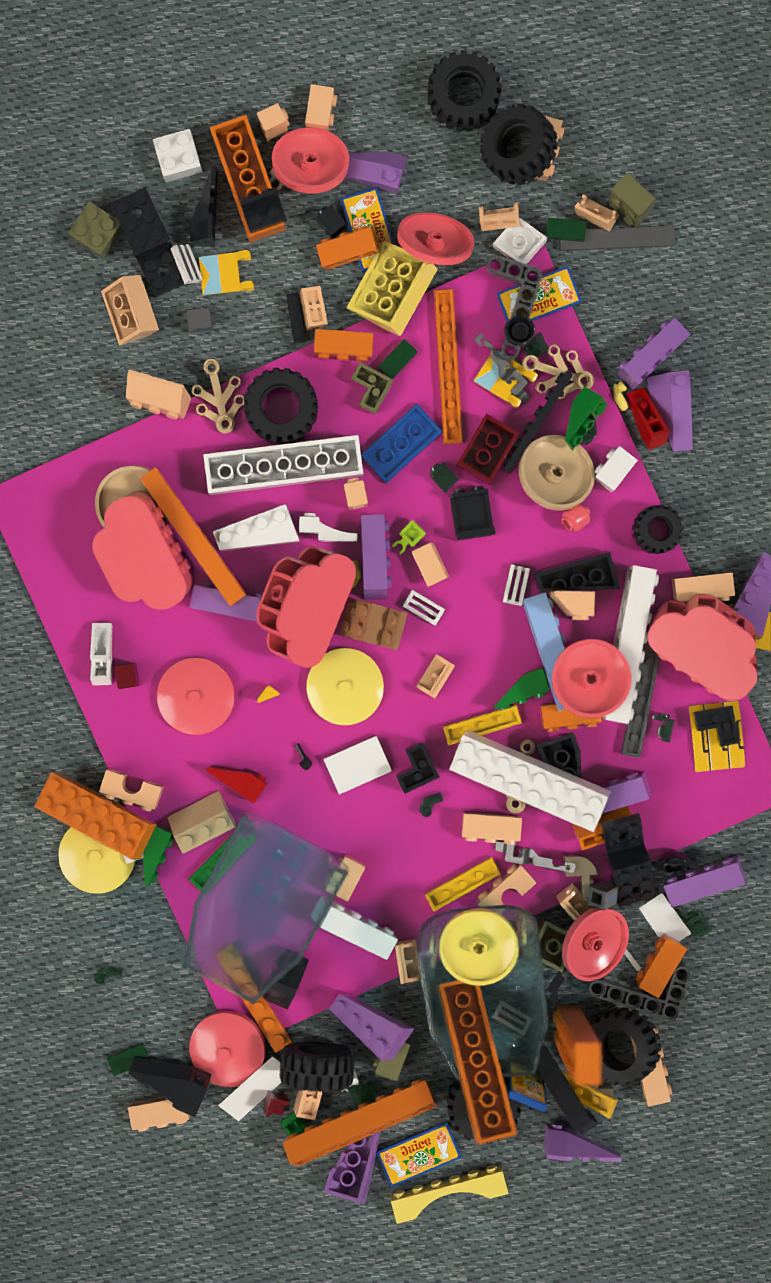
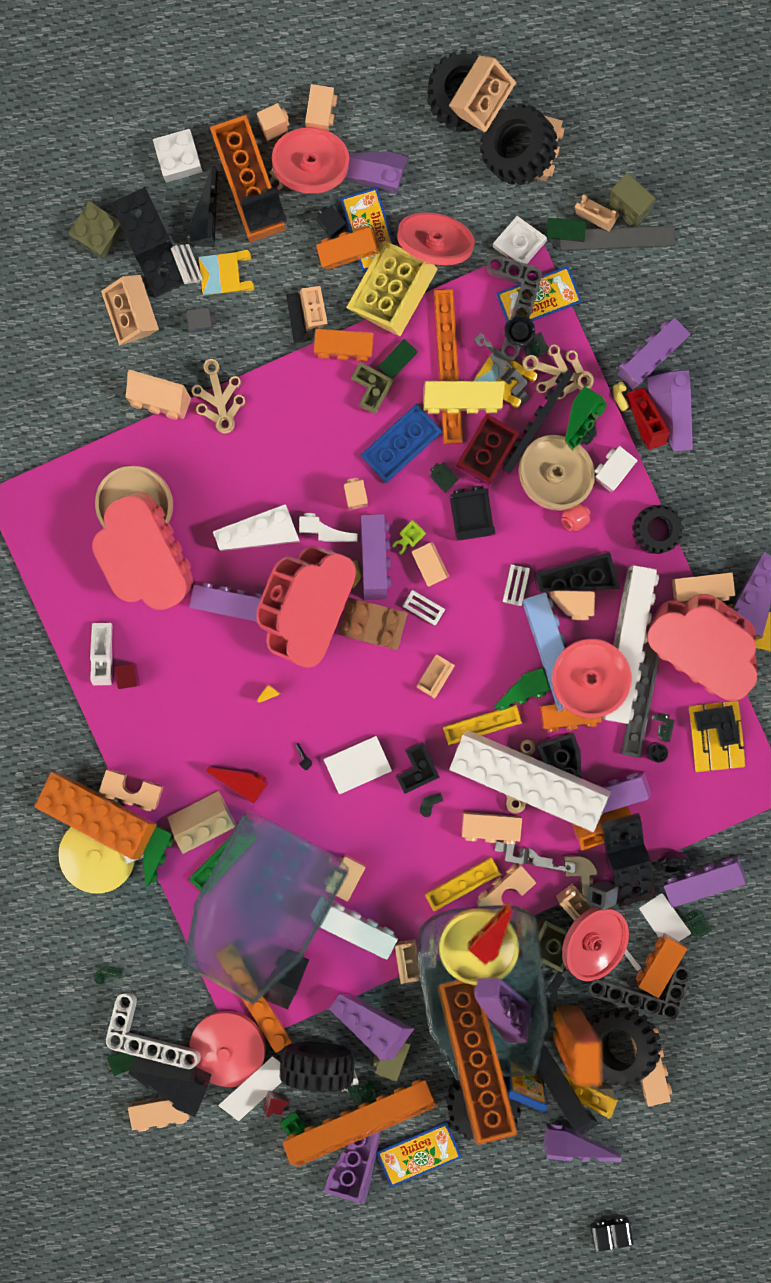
(144, 1042): none -> white beam
(193, 536): orange tile -> none
(195, 696): coral dish -> none
(275, 380): black tyre -> none
(283, 465): white brick -> none
(307, 1104): light nougat hinge -> none
(345, 686): light yellow dish -> none
(463, 397): none -> light yellow slope
(482, 93): none -> light nougat slope
(486, 1183): light yellow arch -> none
(488, 941): none -> red slope
(499, 218): light nougat hinge -> none
(504, 1008): none -> medium lavender wedge
(611, 1233): none -> black brick
(657, 752): none -> black wheel

